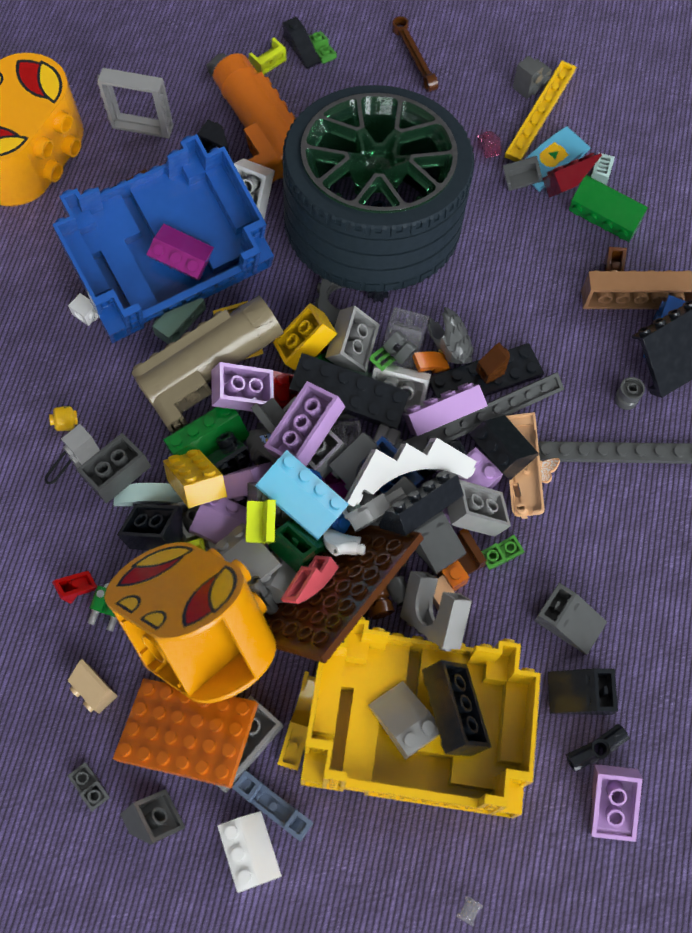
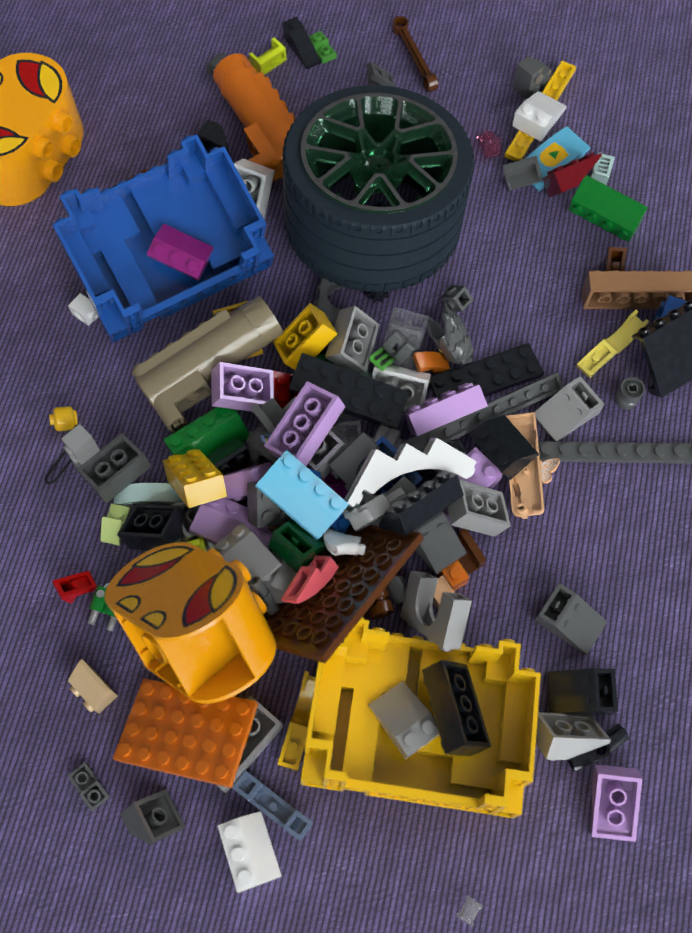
(112, 524): none -> yellowish green slope
(156, 127): light grey window -> none
(177, 321): sand green slope -> none
(225, 439): black tile -> none
(260, 521): neon yellow panel -> none
(379, 76): none -> dark grey slope
(456, 298): none -> dark grey brick
(493, 363): reddish brown slope -> none
(502, 552): bright green slope -> none
(538, 115): none -> white slope
(568, 735): none -> light grey slope
(569, 409): none -> light grey slope
(611, 346): none -> light yellow piece

